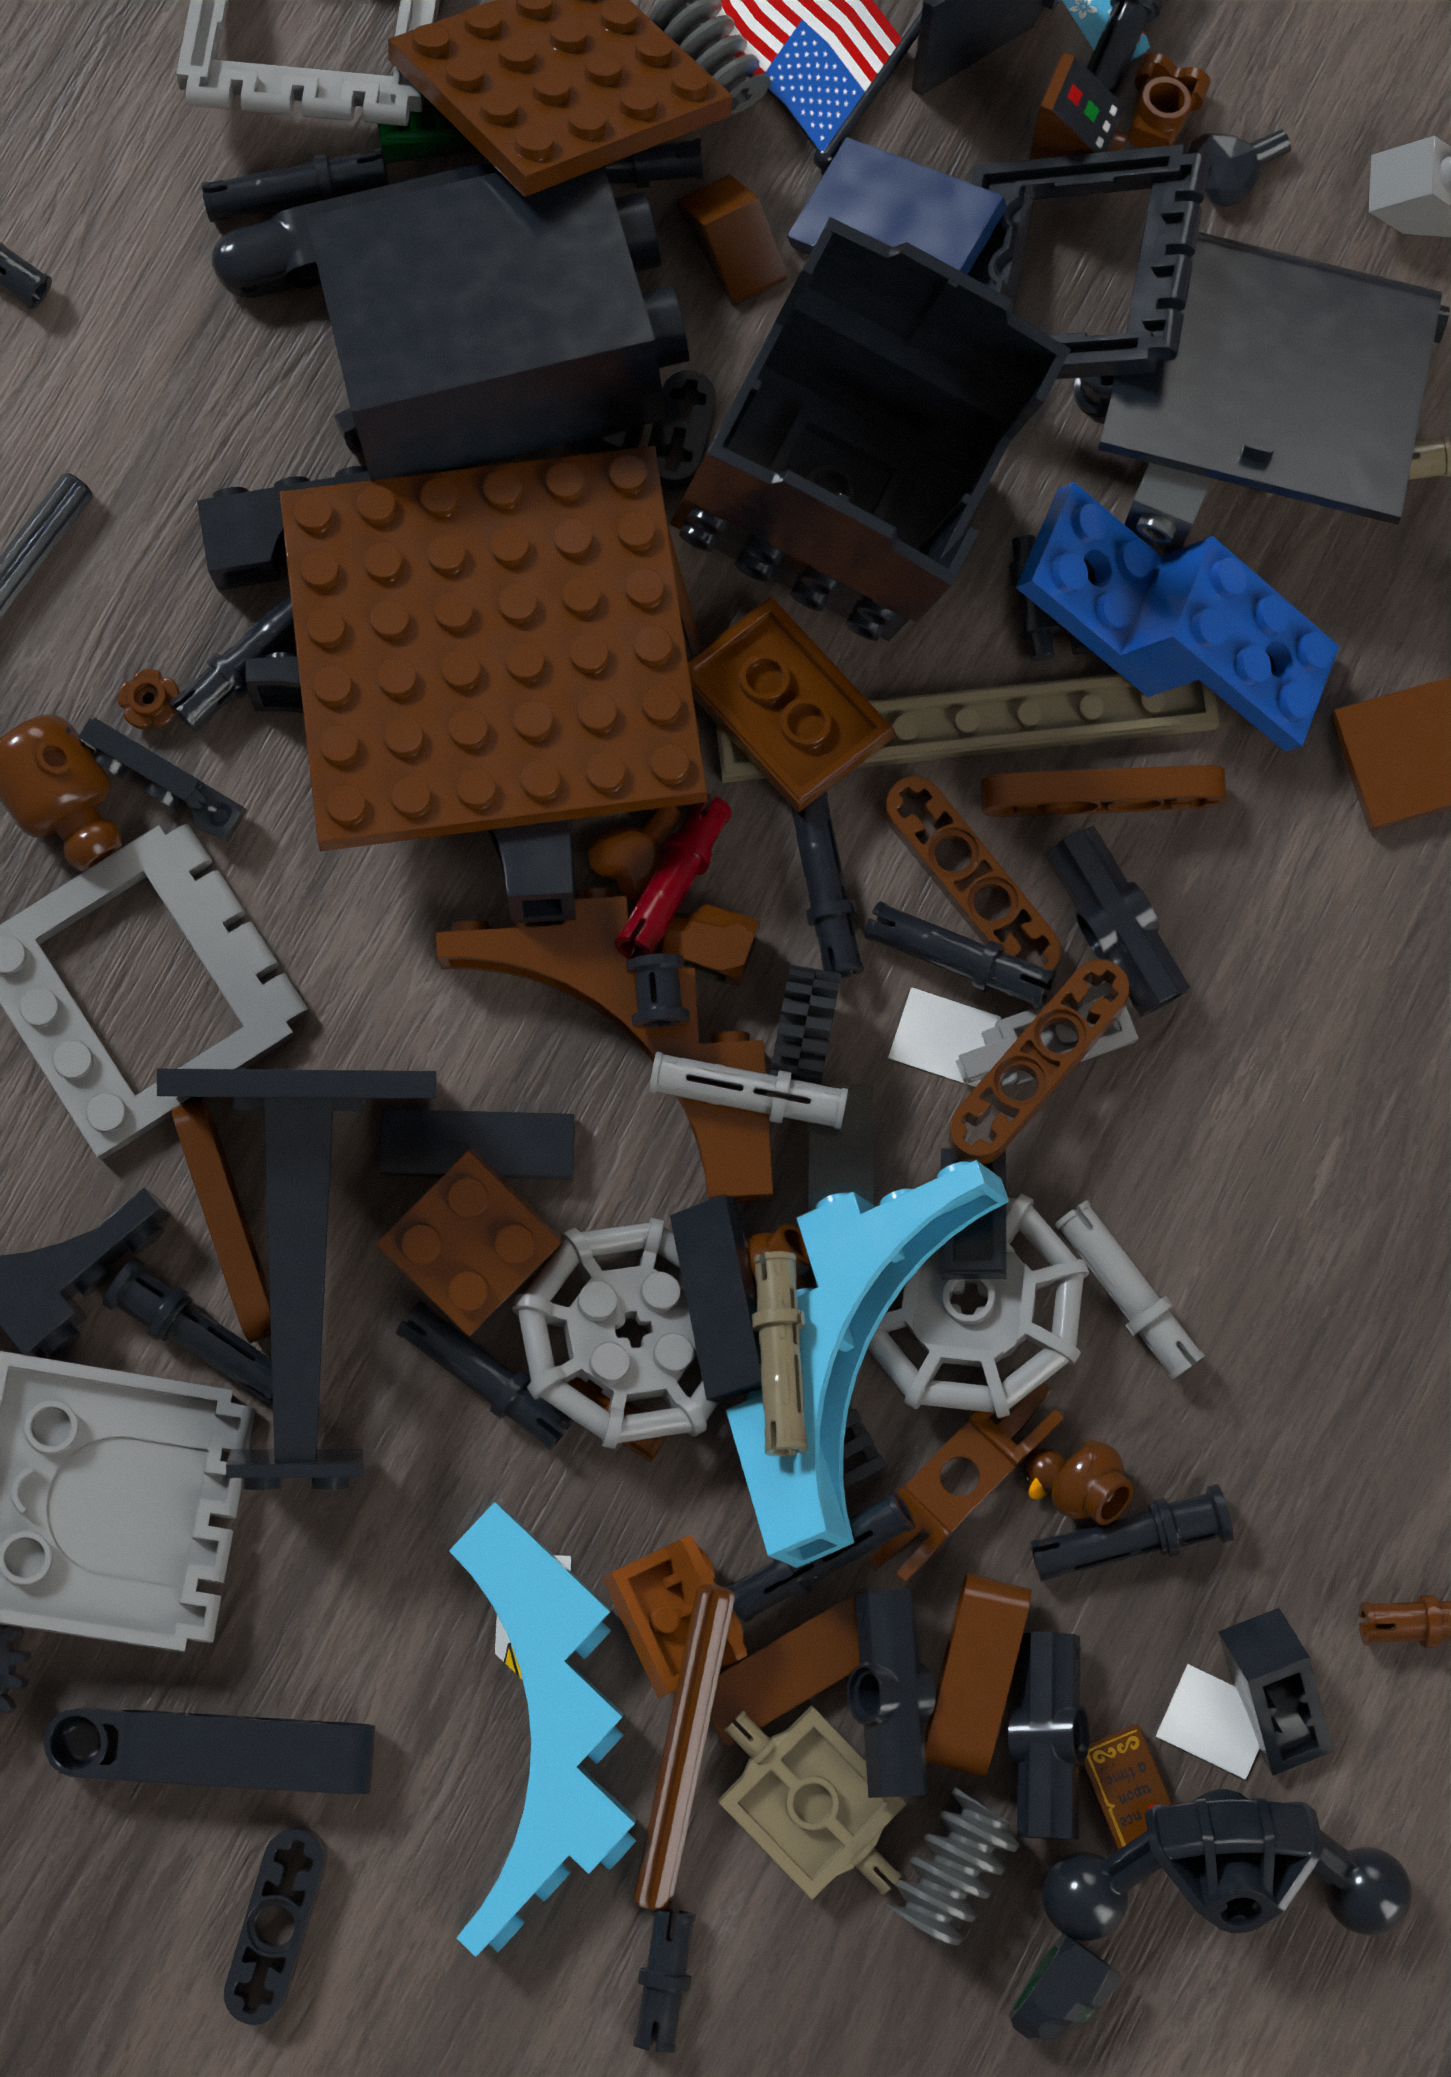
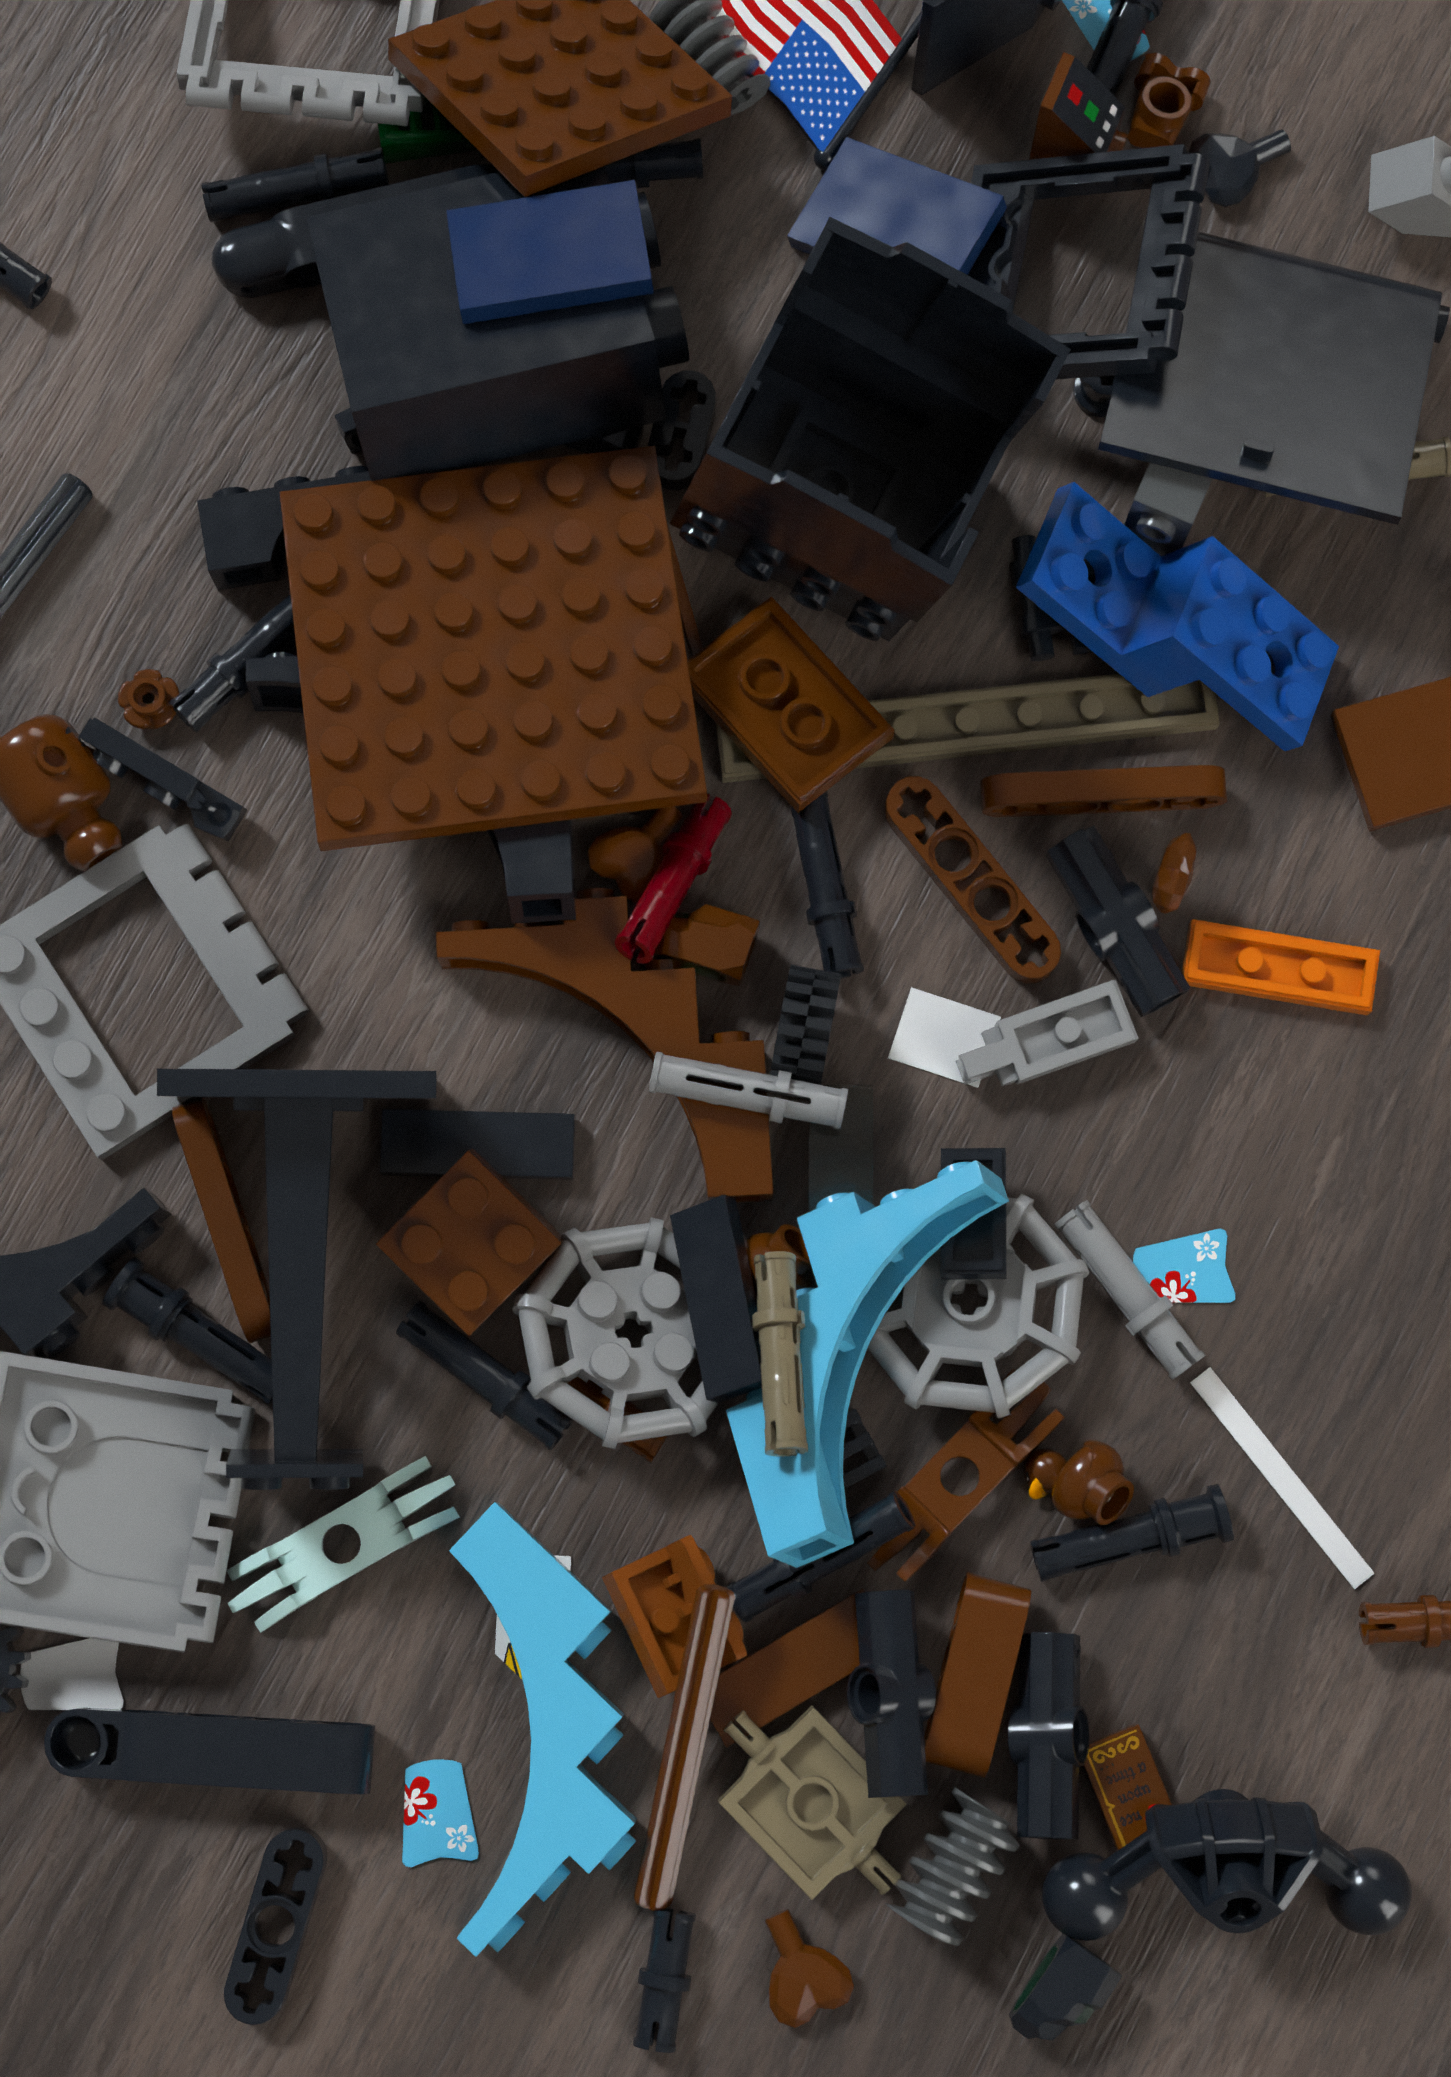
(73, 1677): none -> white sticker
(379, 1531): none -> light aqua piece
(437, 1814): none -> medium azure sticker
(549, 252): none -> dark blue tile
(657, 991): black bush -> none
(734, 237): reddish brown slope -> none
(803, 1975): none -> reddish brown rock
(982, 963): black pin -> none
(1033, 1057): reddish brown beam -> none
(1174, 873): none -> reddish brown rock
(1188, 1268): none -> medium azure sticker
(1210, 1722): white sticker -> none
(1277, 1690): black arch -> none
(1280, 967): none -> orange tile
(1282, 1478): none -> white sticker

